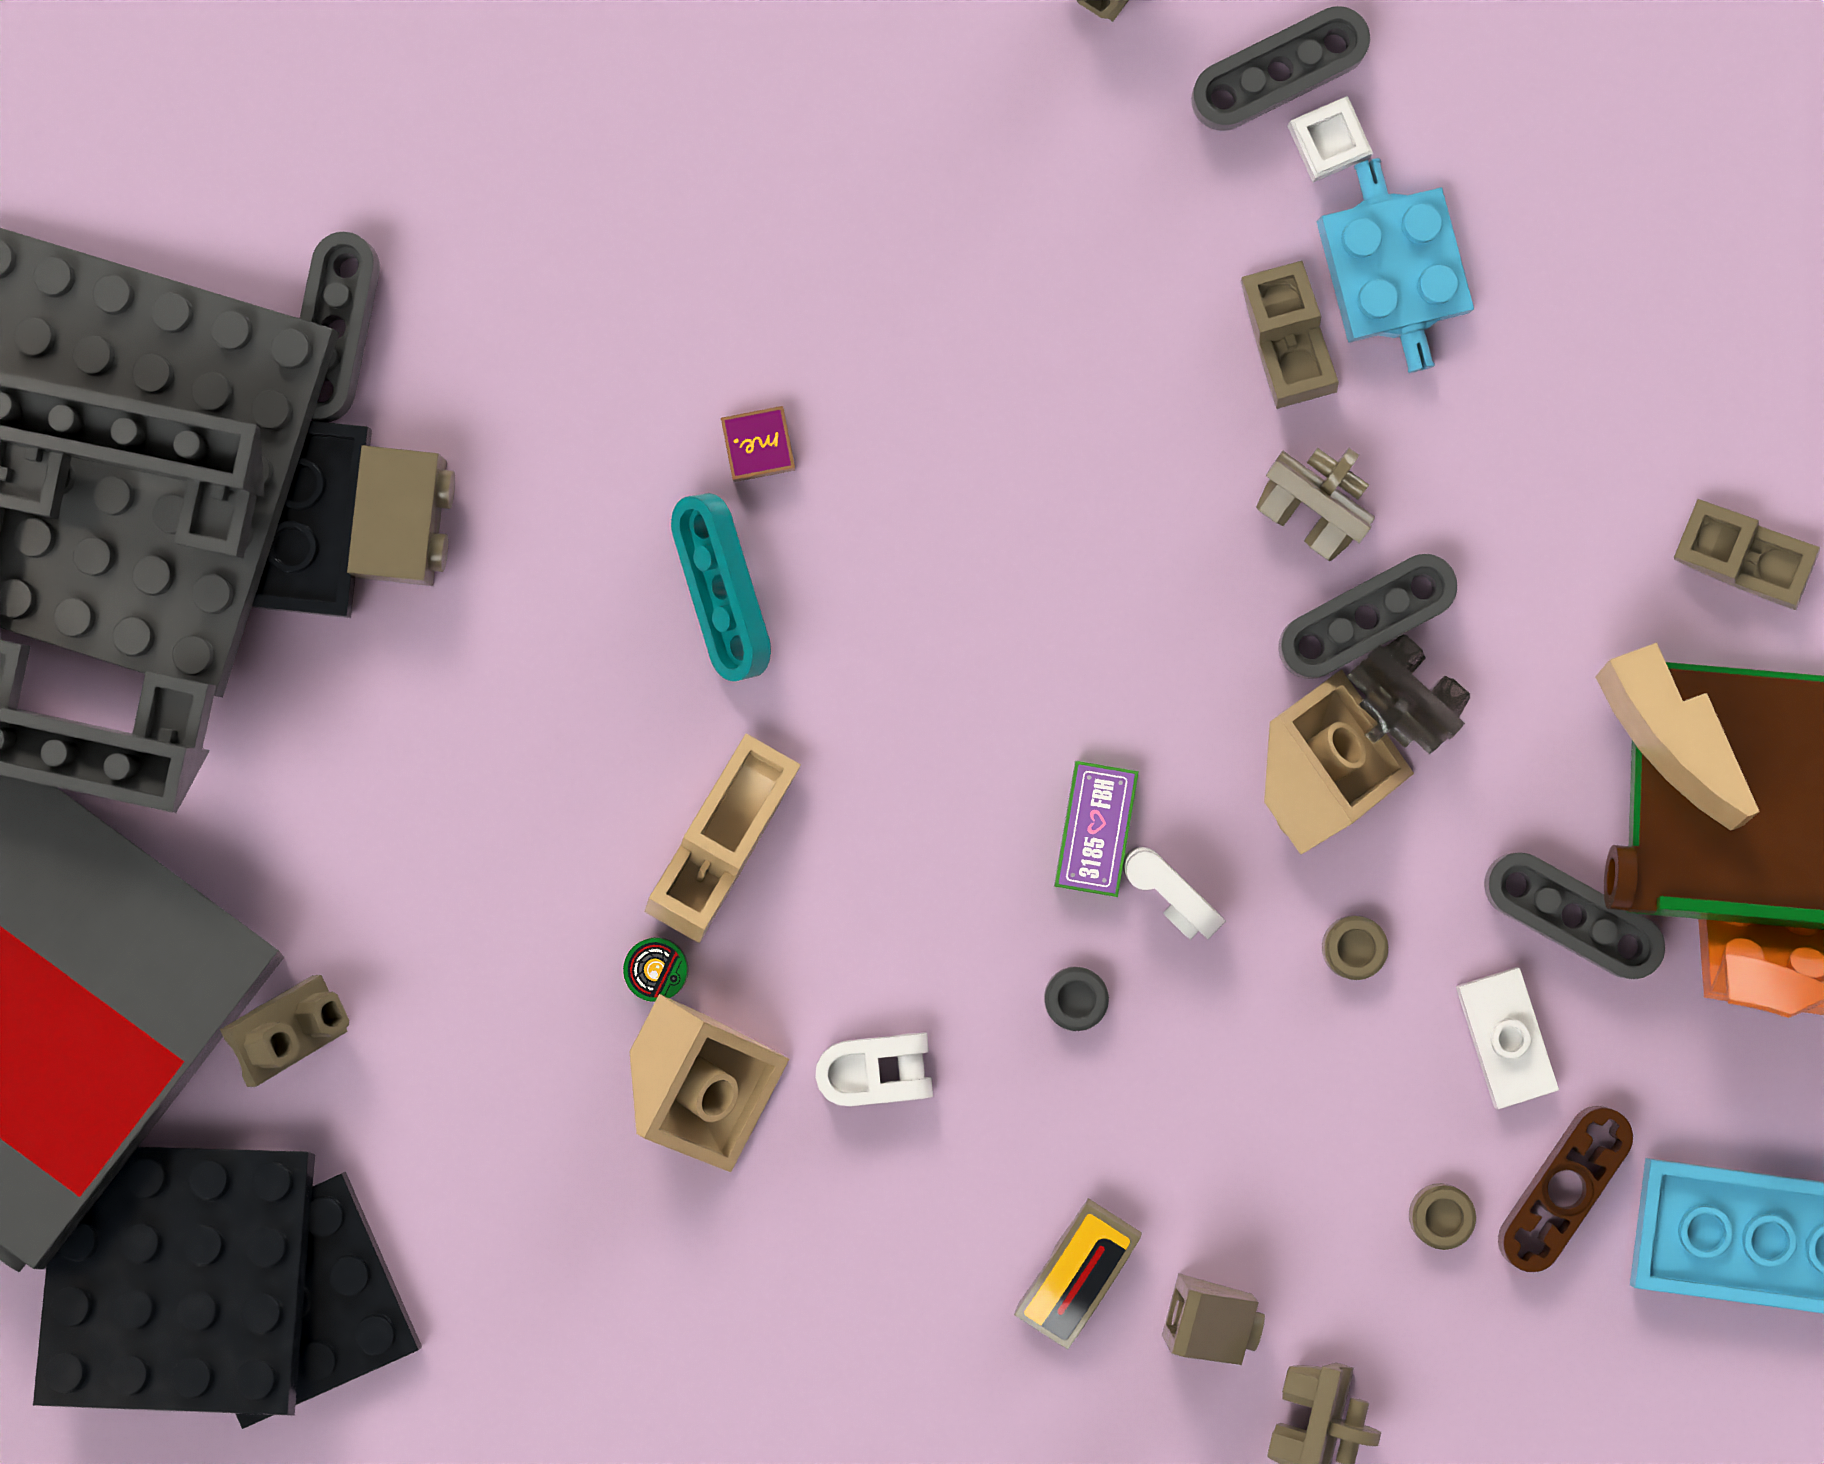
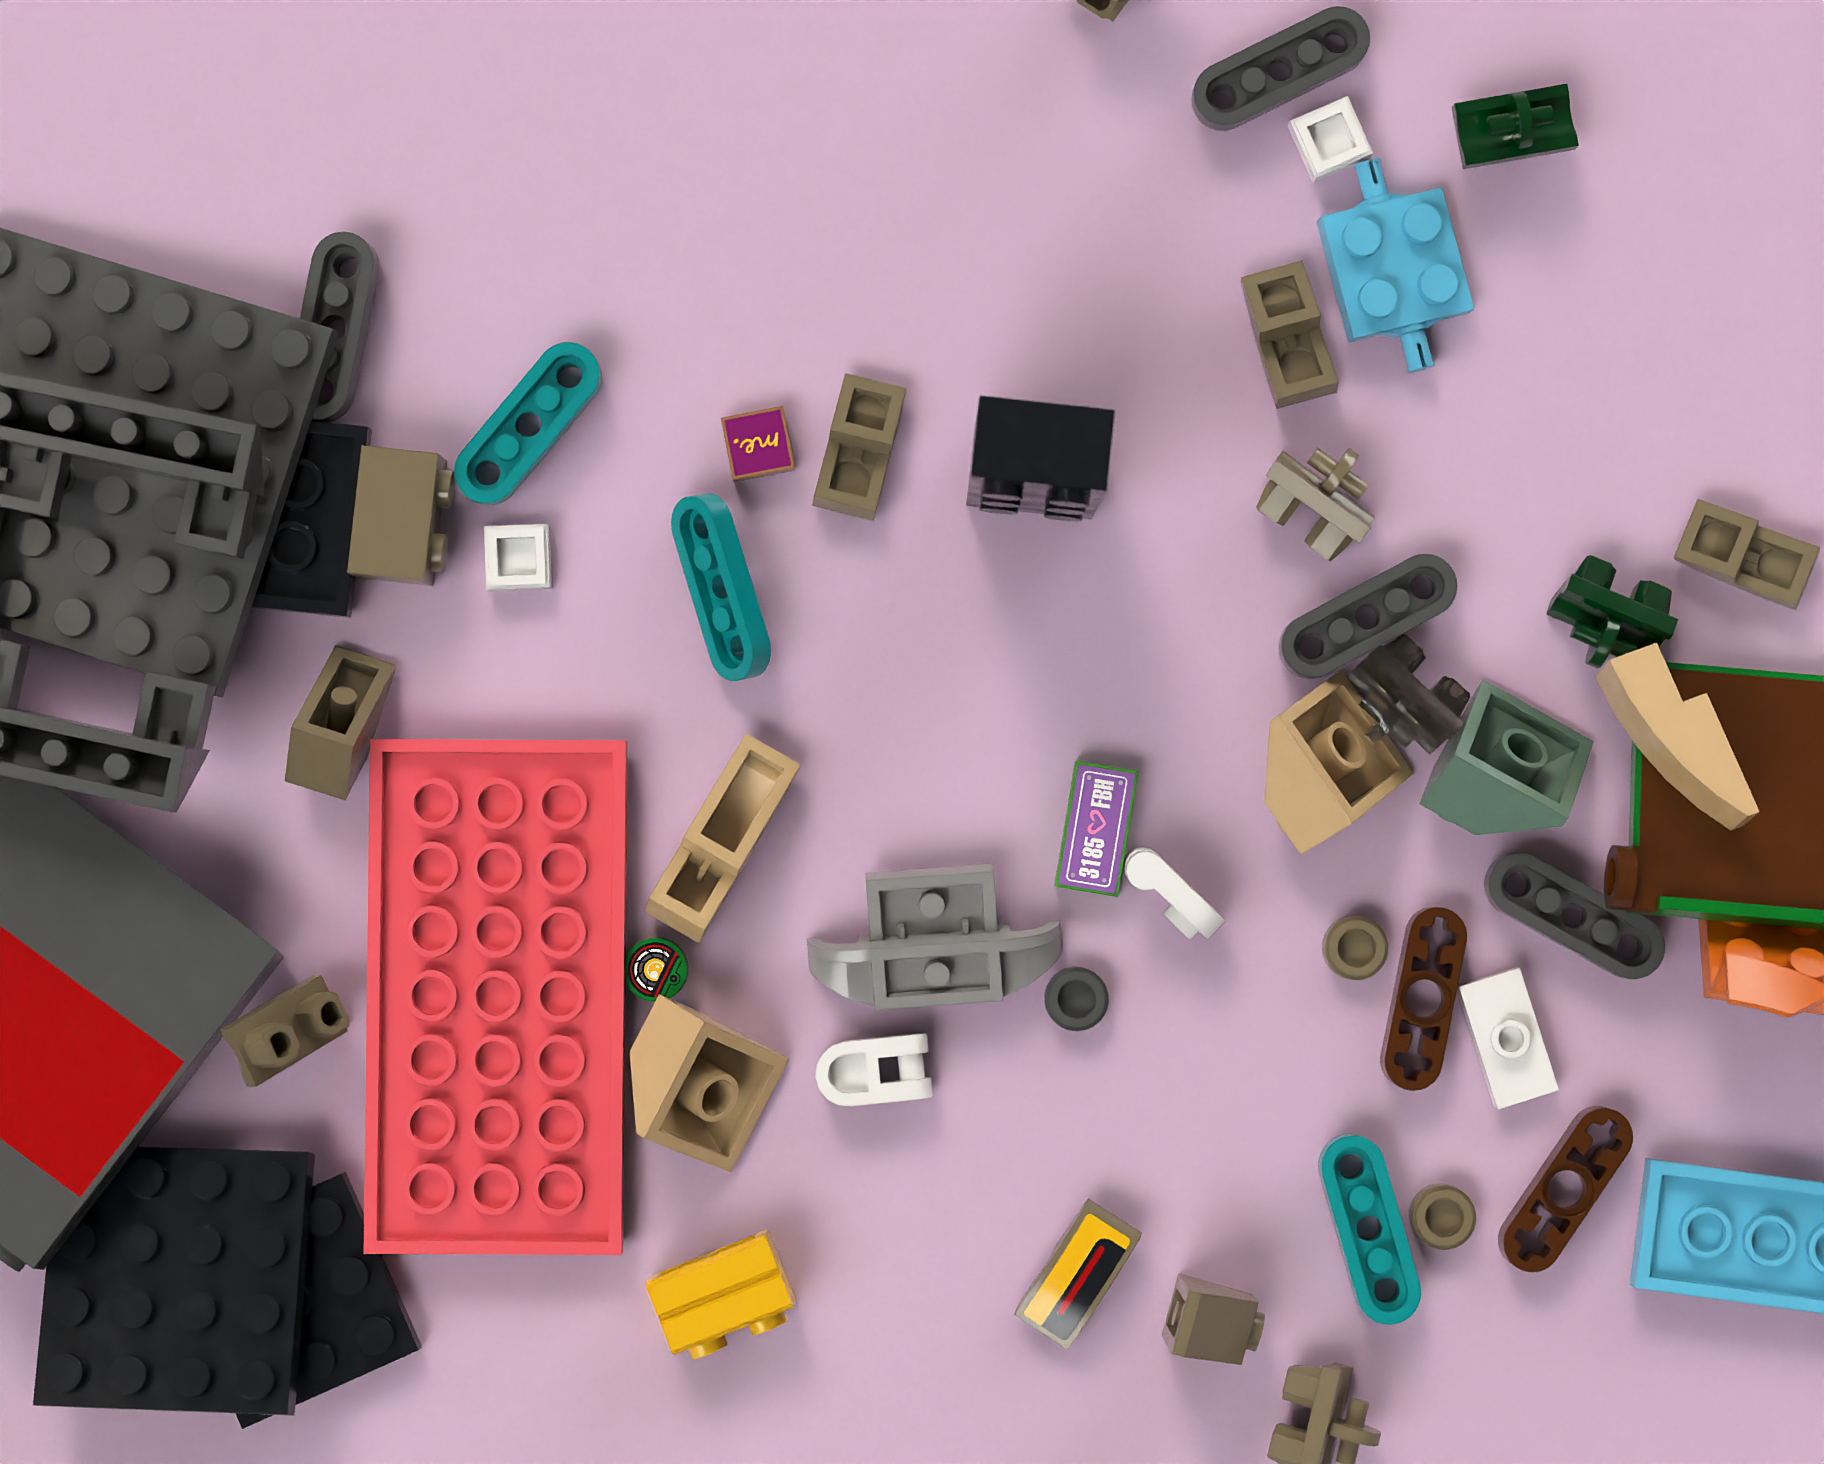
(337, 723): none -> dark tan slope
(496, 997): none -> coral plate
(517, 557): none -> white tile
(537, 395): none -> teal plate
(721, 1294): none -> yellow brick
(859, 447): none -> dark tan slope
(934, 943): none -> light grey plate
(1039, 458): none -> black brick
(1386, 1252): none -> teal plate
(1441, 1018): none -> reddish brown beam
(1507, 767): none -> sand green slope
(1514, 126): none -> dark green hips
(1608, 619): none -> dark green hips

